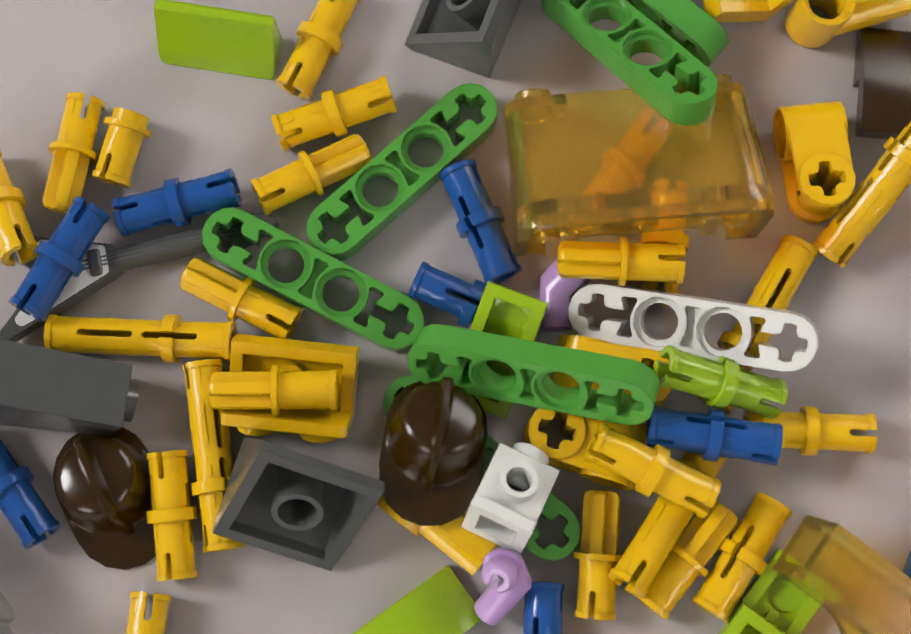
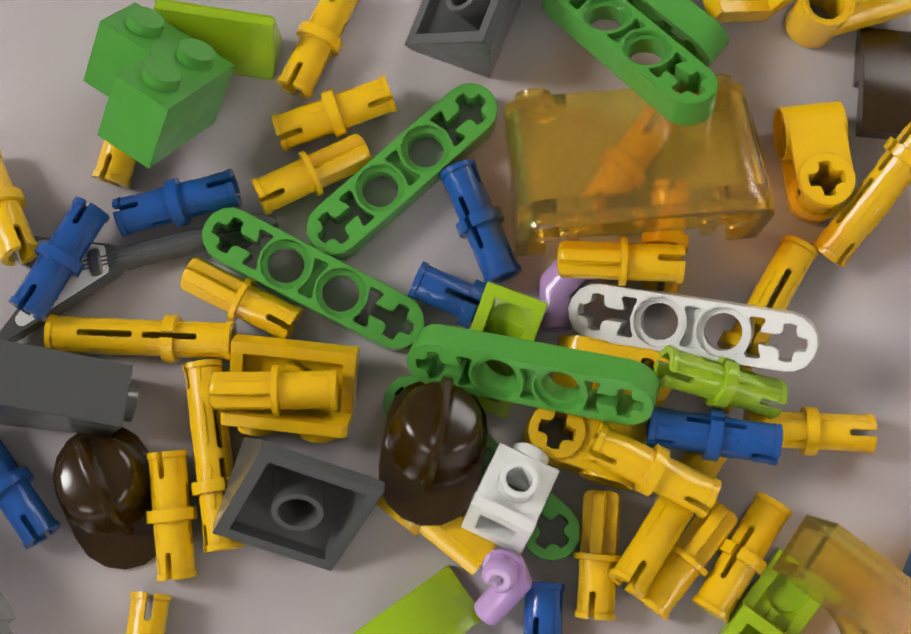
(72, 152): yellow axle -> none
(156, 81): none -> bright green brick

